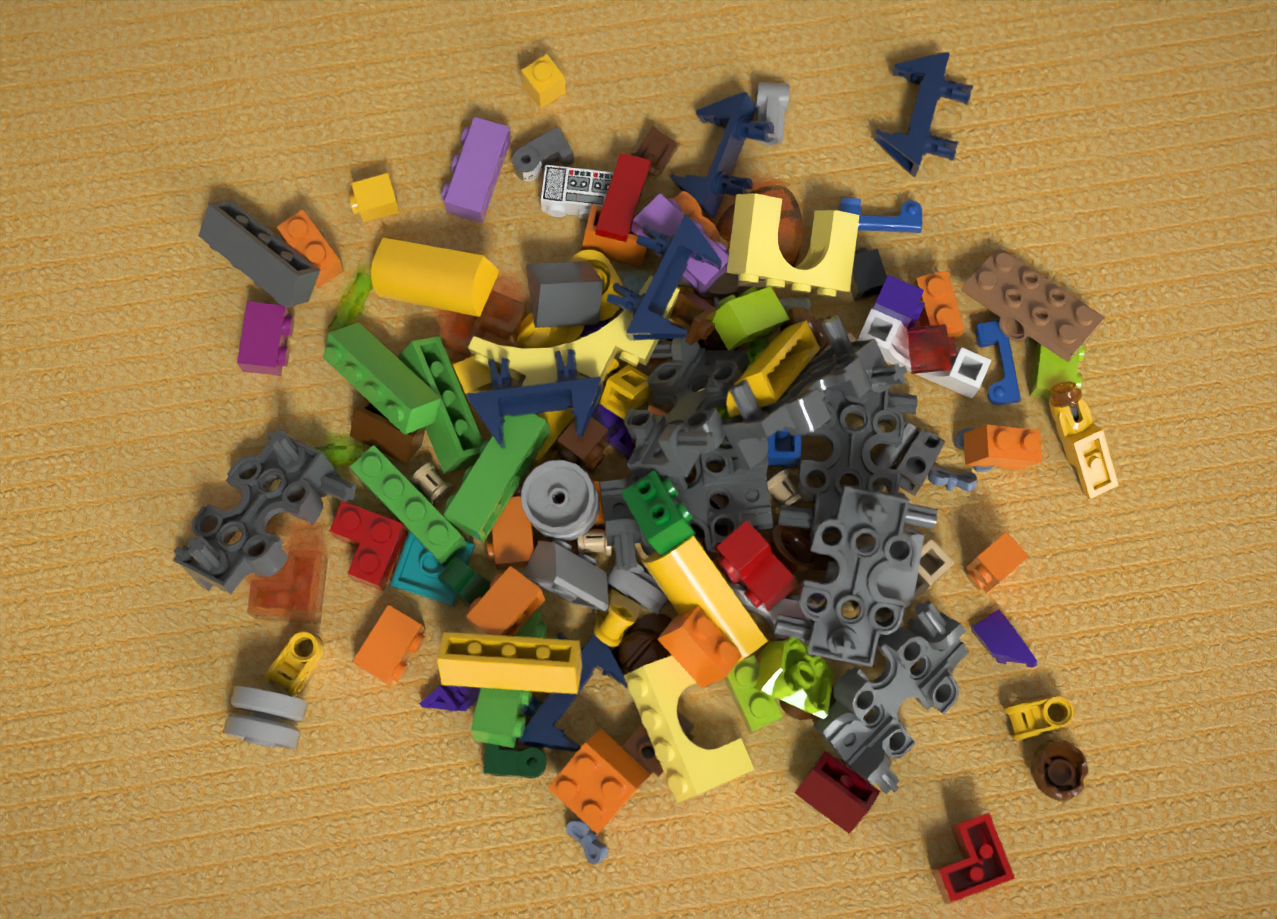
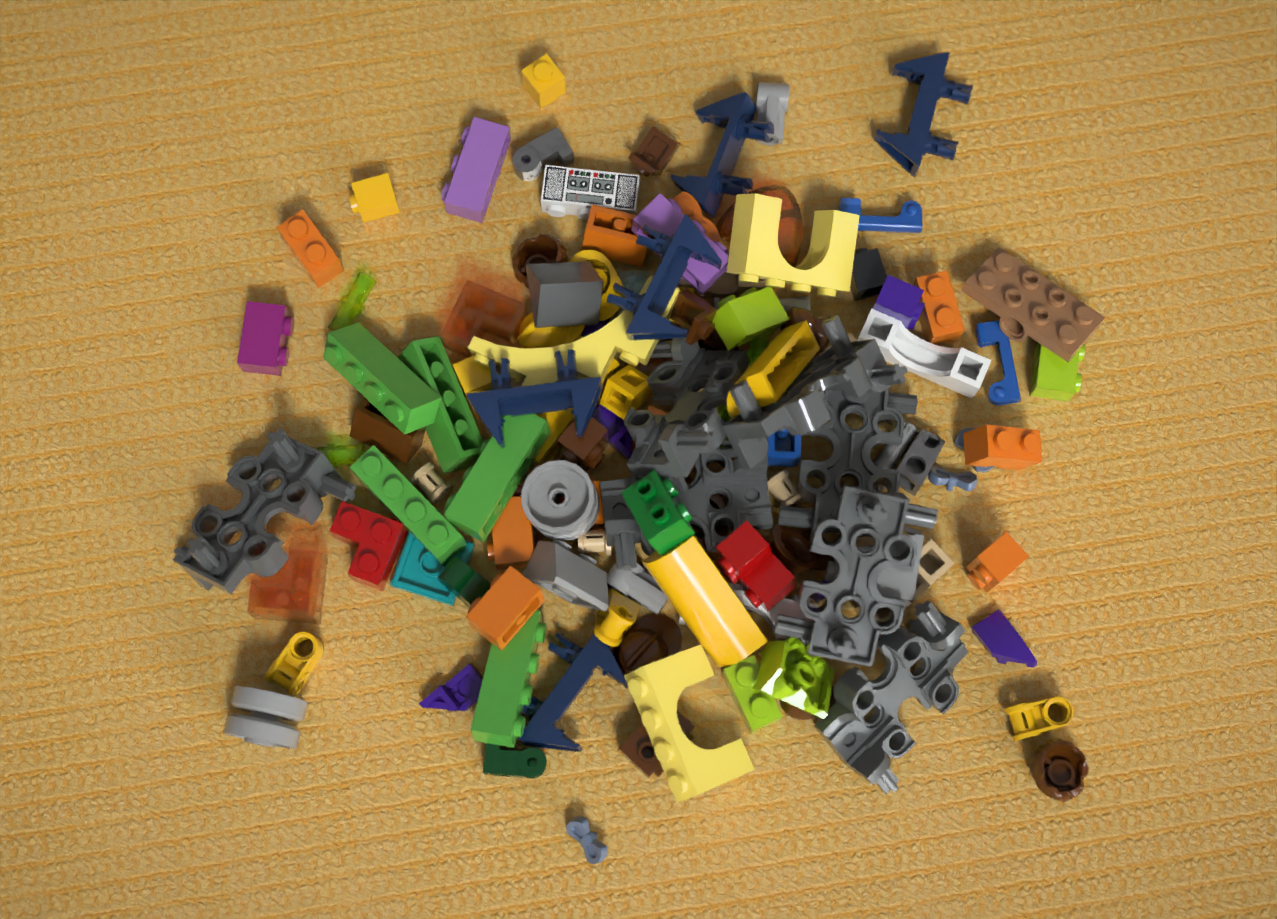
(258, 253): dark grey brick -> none
(390, 646): orange brick -> none
(432, 276): yellow brick -> none
(510, 662): yellow brick -> none
(537, 251): none -> reddish brown hair
(599, 781): orange brick -> none
(623, 197): red tile -> none
(699, 647): orange brick -> none
(837, 792): dark red brick -> none
(930, 348): clear red brick -> none
(982, 864): red brick -> none
(1082, 440): yellow plate -> none

